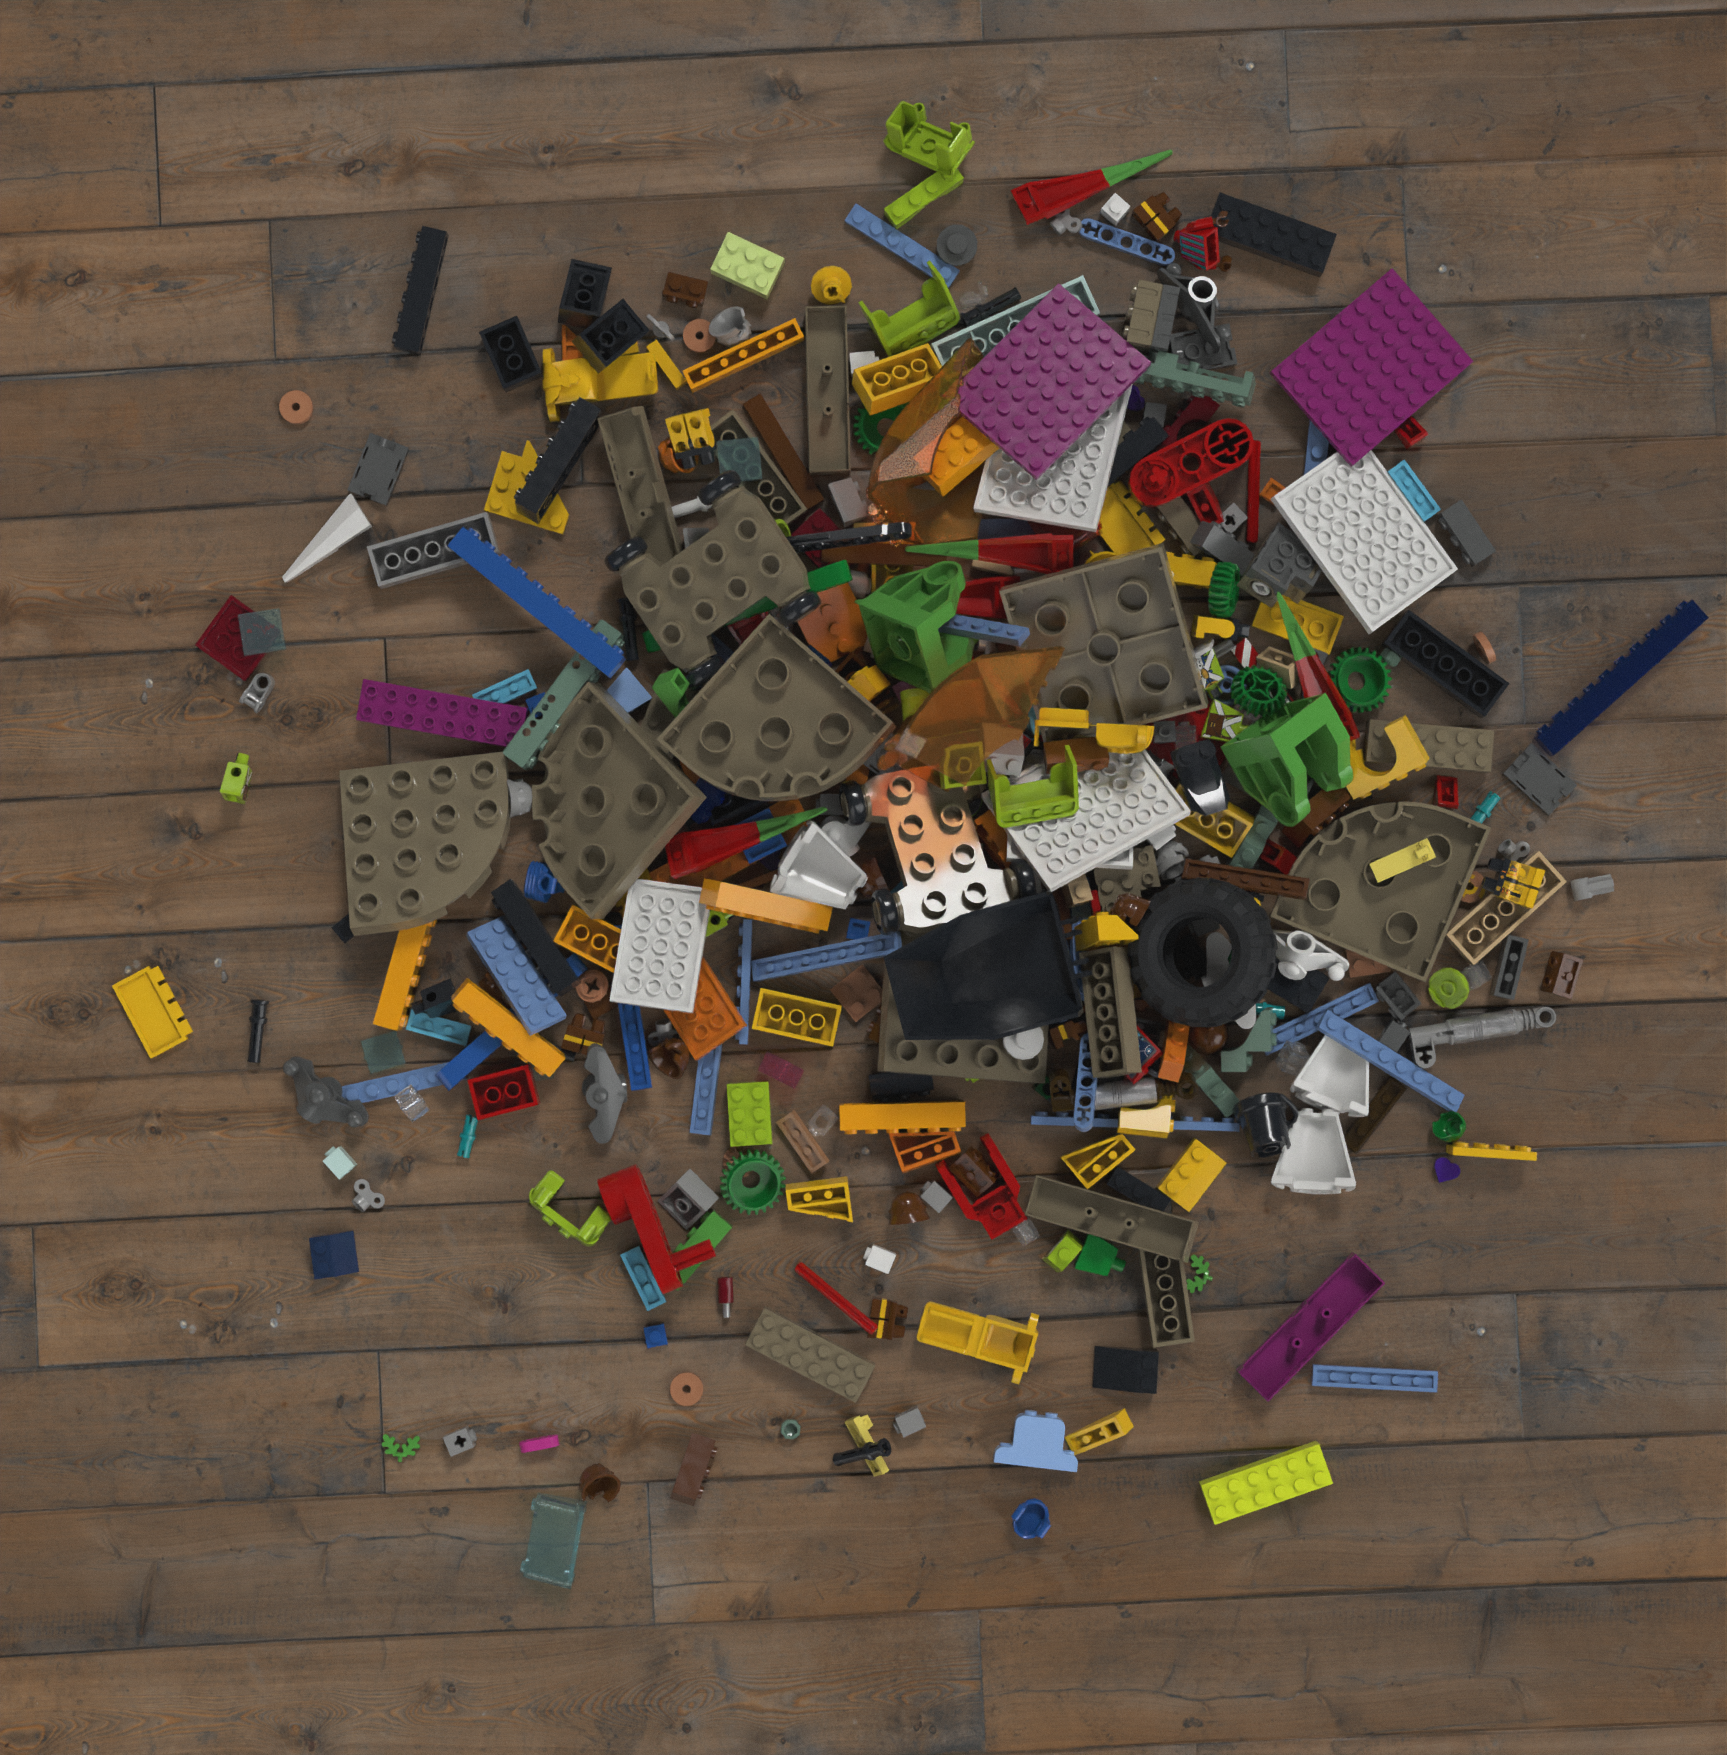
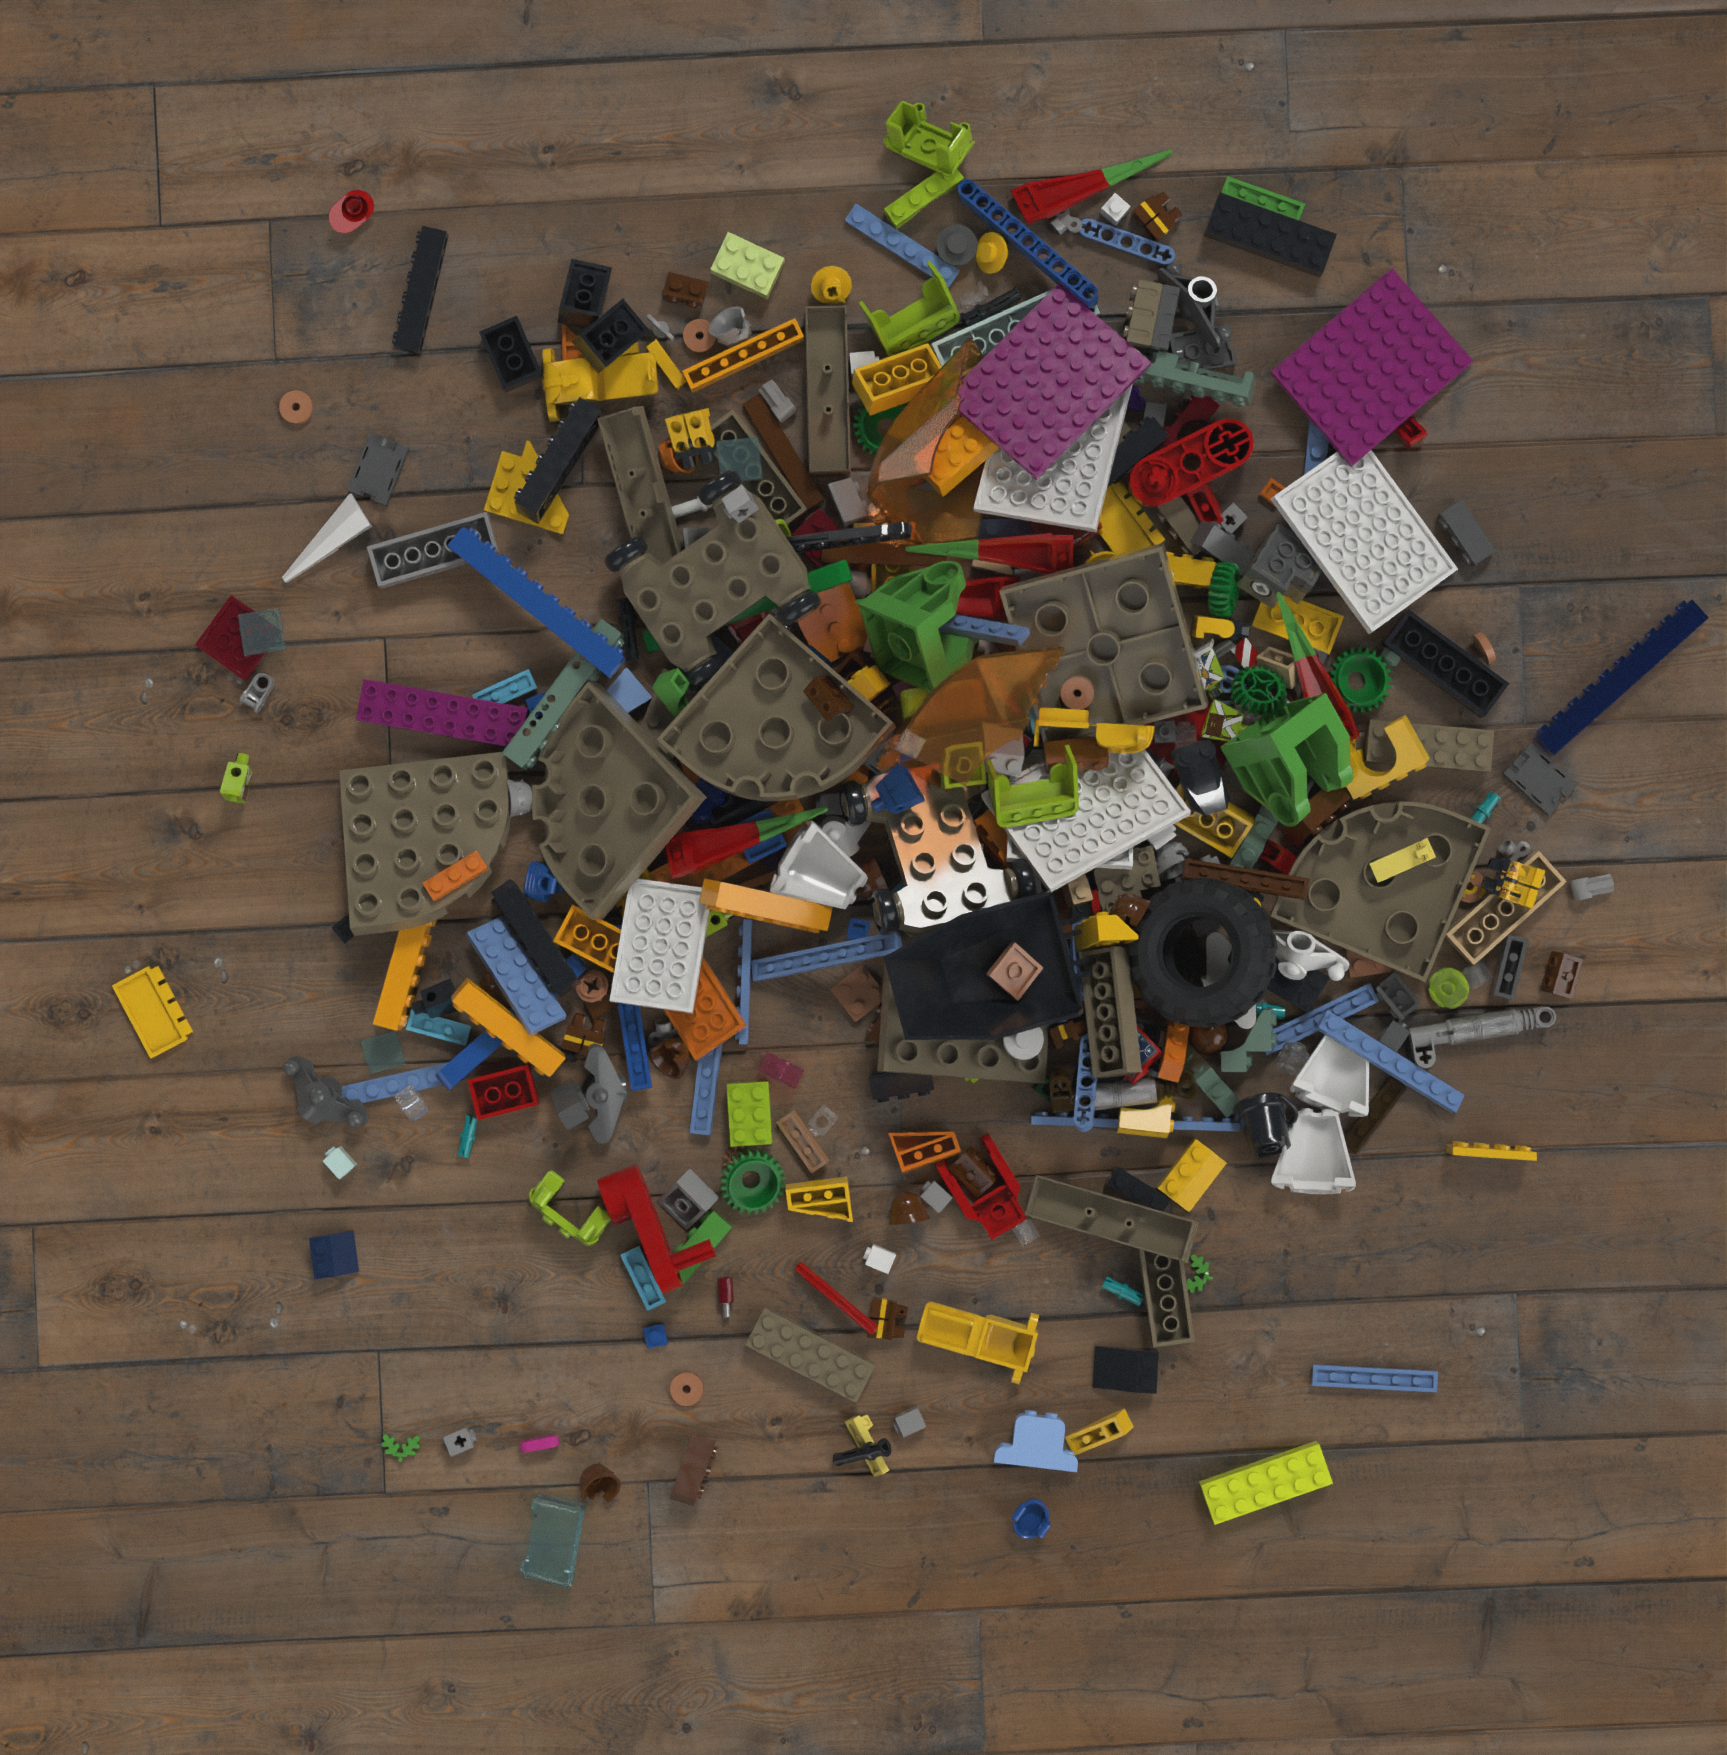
(257, 1020): black pin -> none
(351, 211): none -> red piece
(366, 1197): light grey piece -> none
(455, 876): none -> orange plate
(570, 1103): none -> dark grey brick
(739, 504): none -> light grey brick
(780, 405): none -> light grey piece
(790, 1429): sand green tile -> none
(796, 1017): yellow brick -> none
(827, 697): none -> reddish brown bracket
(897, 791): none -> blue torso
(902, 1115): light orange brick -> none
(991, 252): none -> yellow piece
(1014, 971): none -> nougat plate
(1025, 234): none -> blue beam
(1063, 1251): lime torso -> none
(1082, 684): none -> nougat piece
(1098, 1159): yellow wedge -> none
(1098, 1256): green torso -> none
(1122, 1291): none -> teal pin
(1201, 245): red torso -> none
(1253, 493): red axle -> none
(1263, 198): none -> bright green plate
(1310, 1326): magenta piece -> none
(1414, 490): medium azure plate -> none
(1445, 1170): dark purple tile -> none
(1446, 792): red slope -> none
(1449, 1126): green hair -> none

